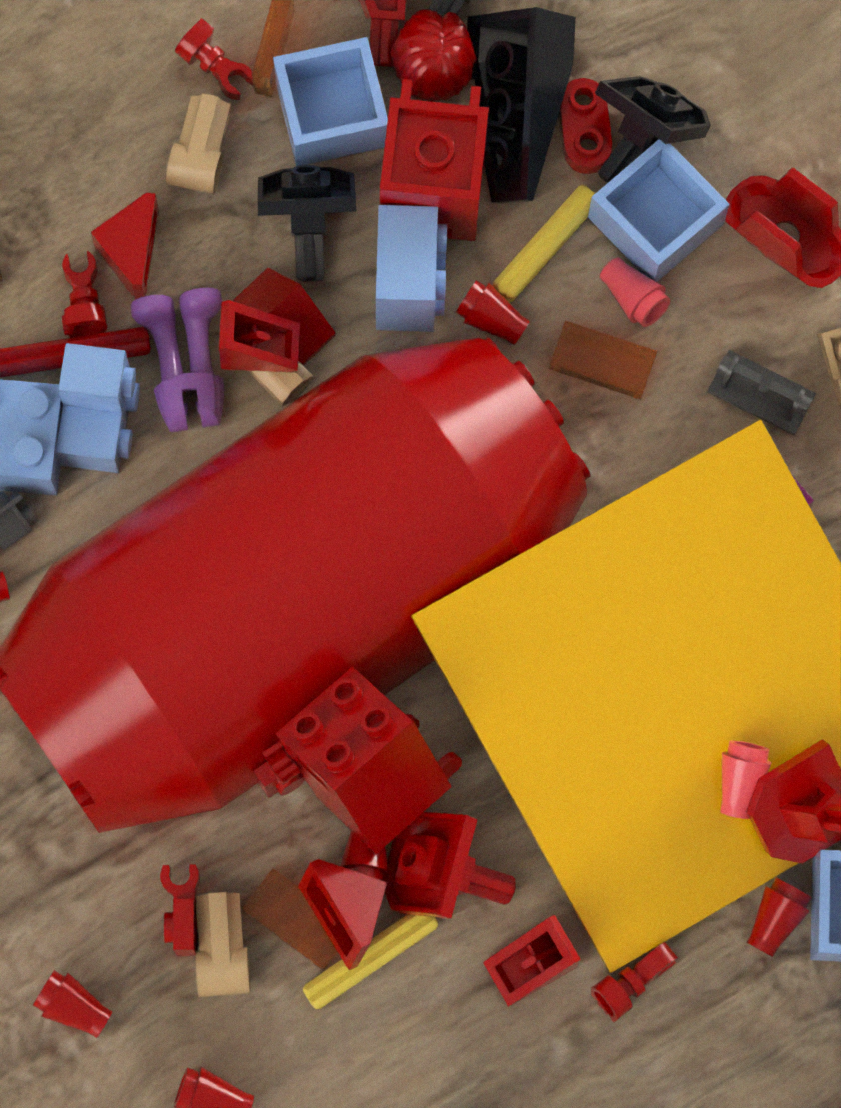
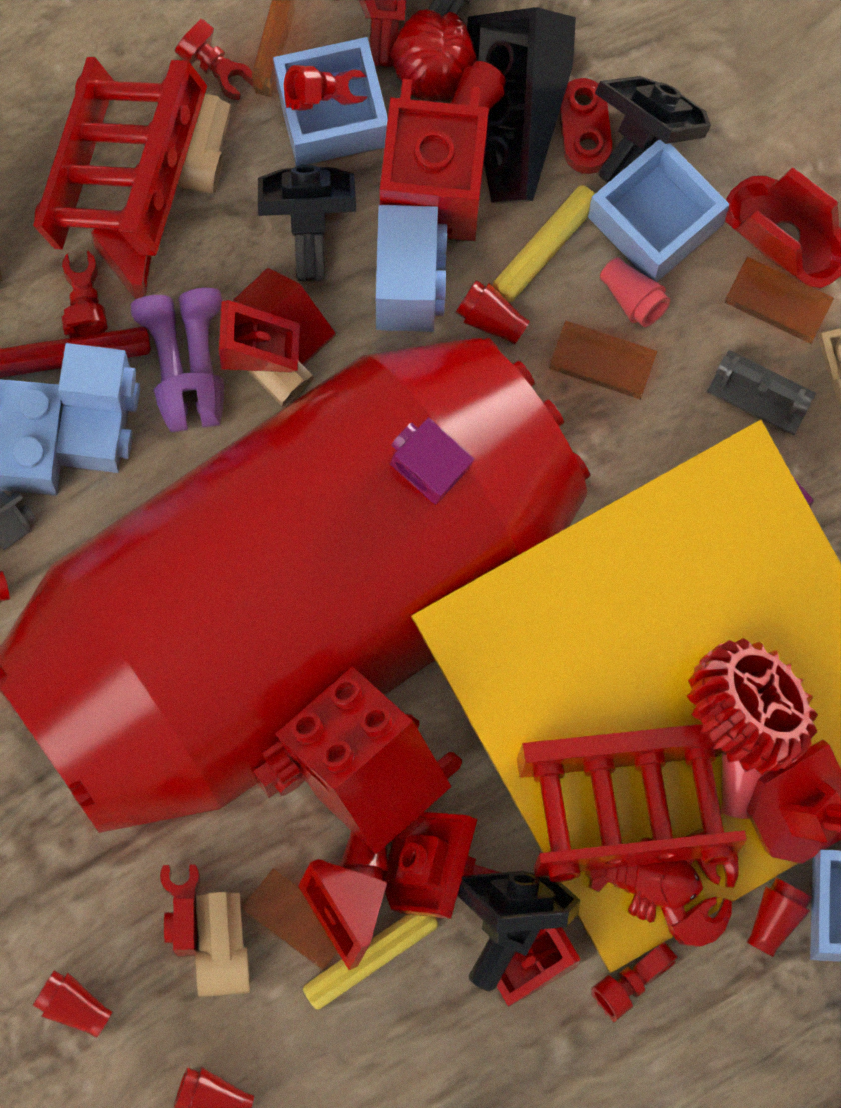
(151, 180): none -> red fence
(308, 86): none -> red piece
(430, 459): none -> magenta brick
(481, 75): none -> red cone
(513, 913): none -> black piece
(598, 758): none -> red fence
(671, 888): none -> red animal
(752, 706): none -> red gear
(779, 300): none -> clear orange tile

